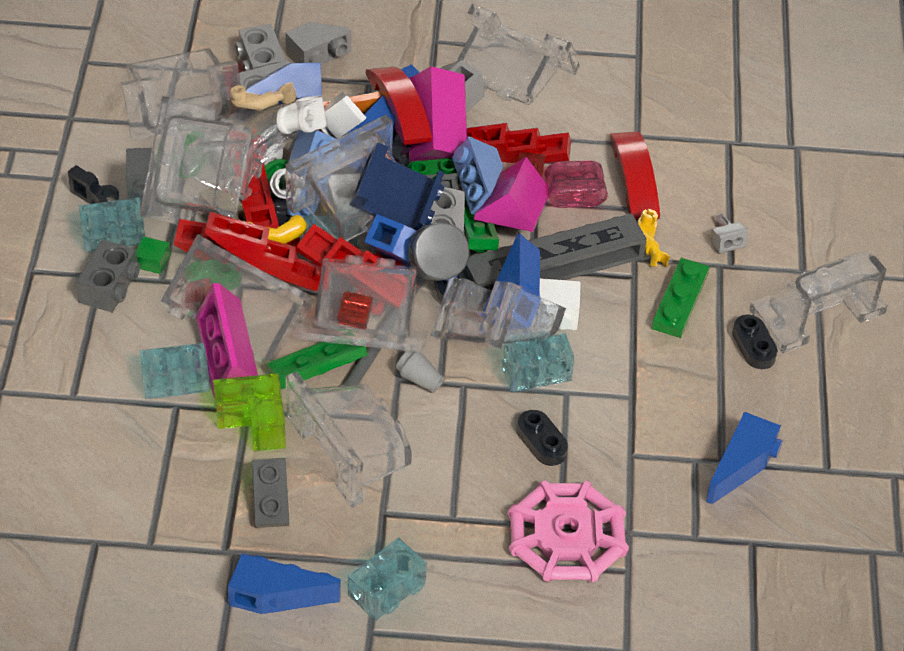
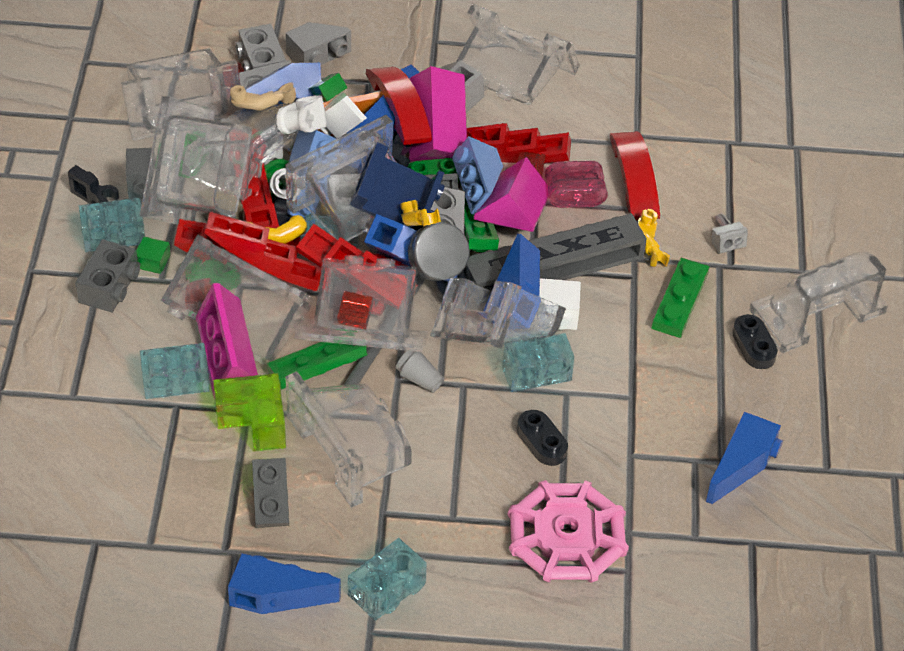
(329, 87): none -> green piece
(414, 217): none -> yellow arm

